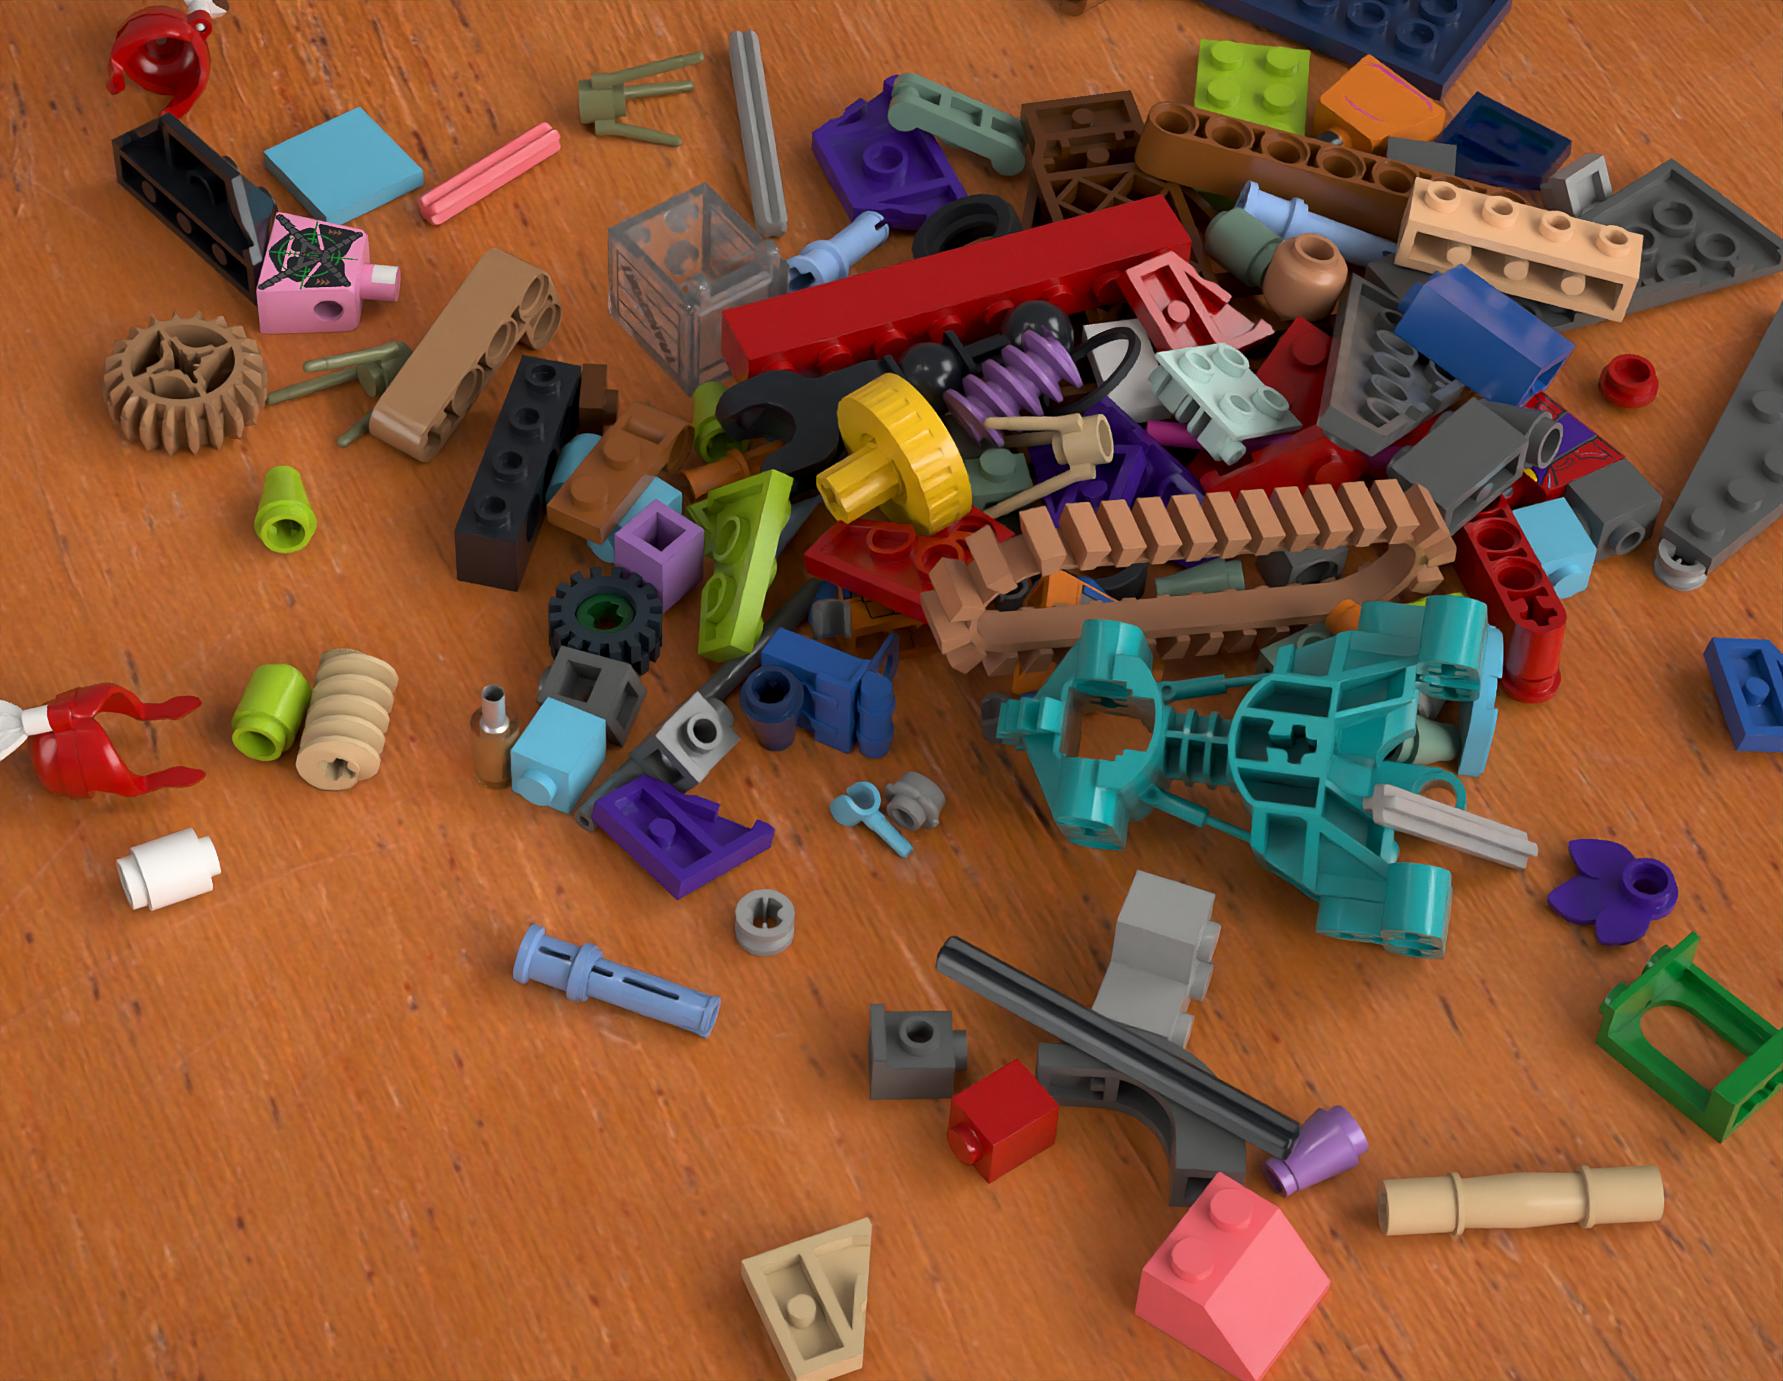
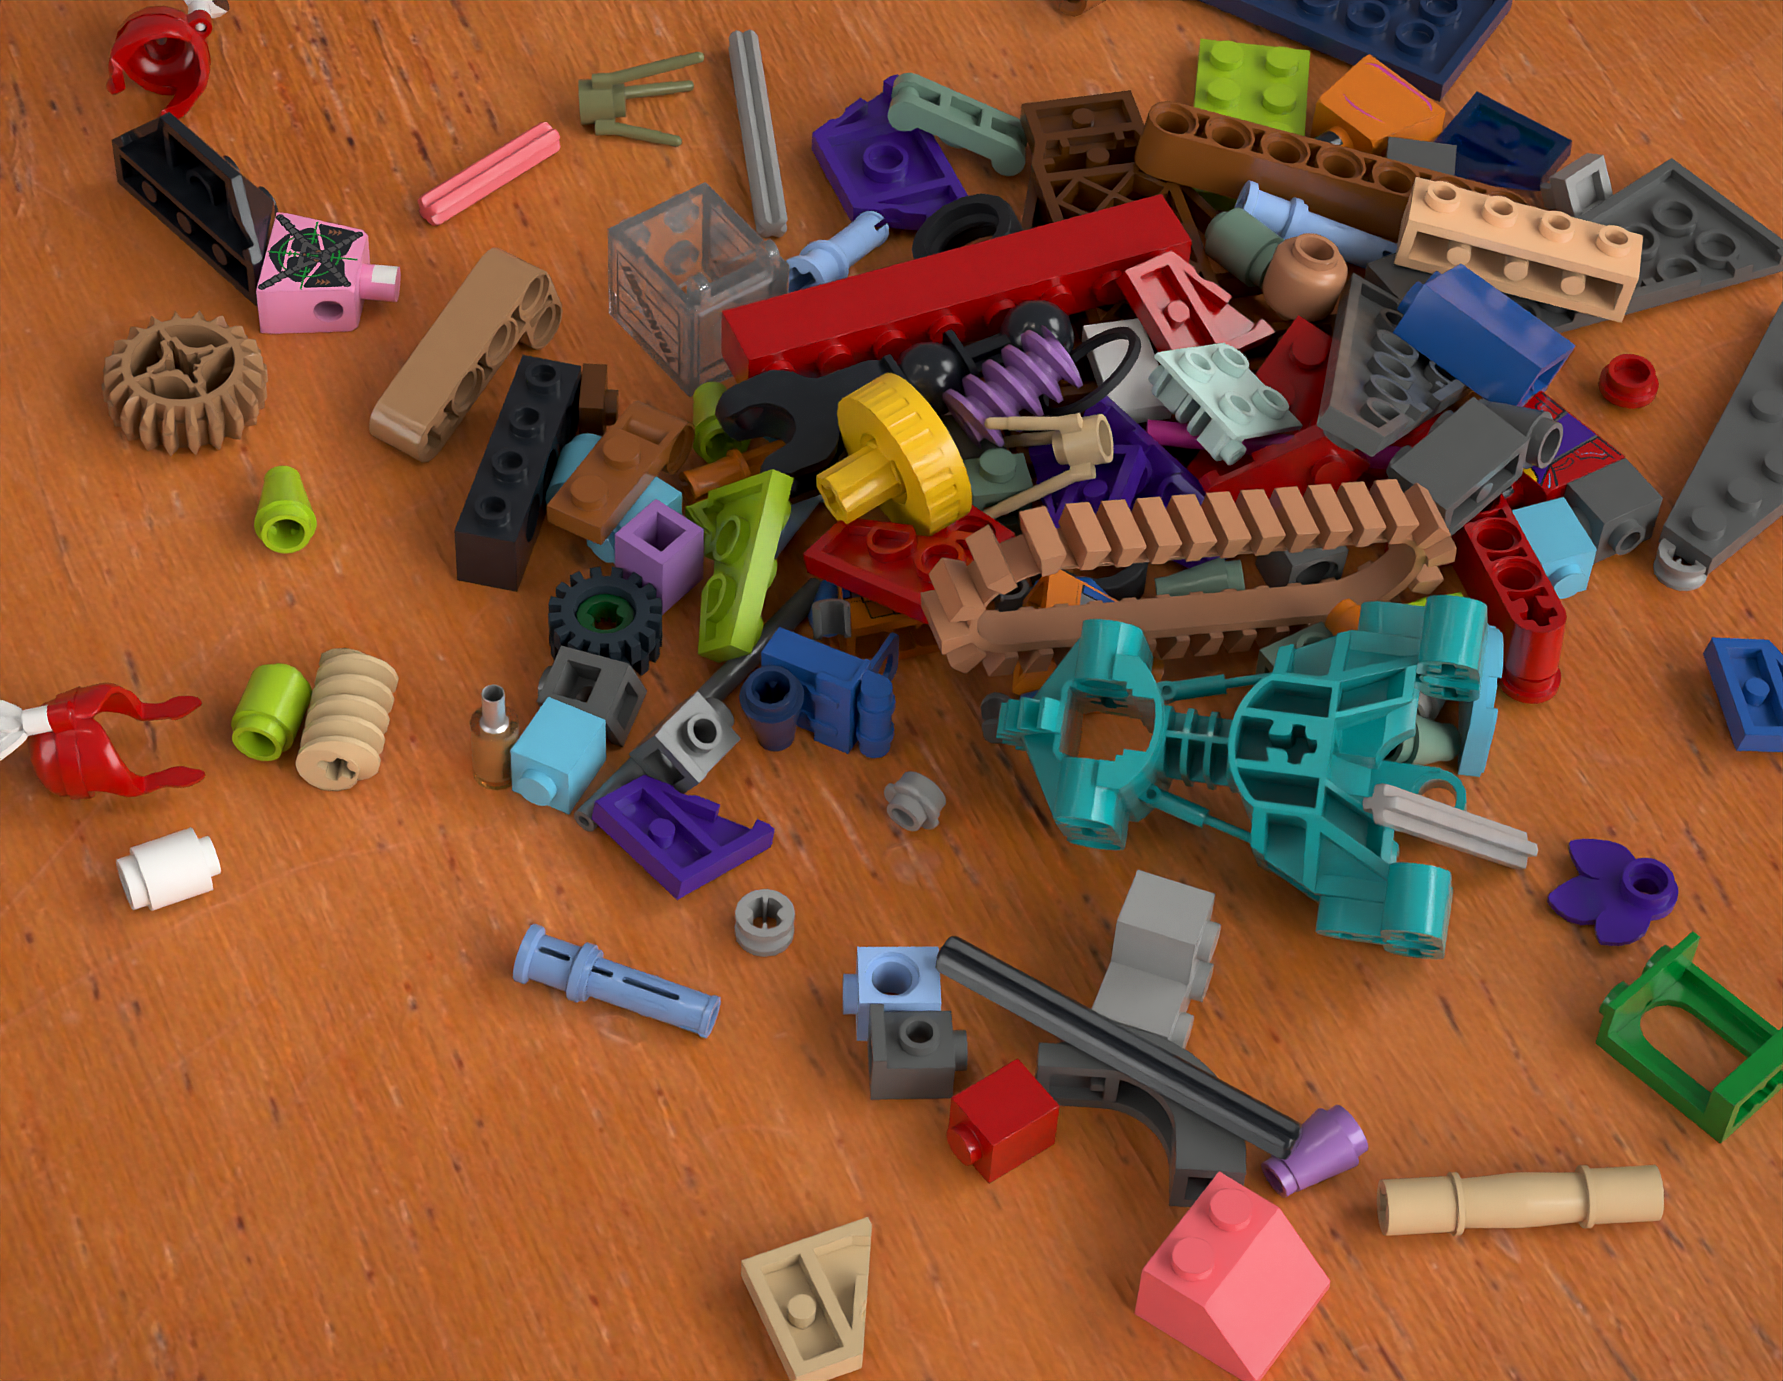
(343, 168): medium azure tile -> none
(373, 368): olive plant -> none
(866, 810): medium azure hand -> none
(892, 970): none -> light blue brick

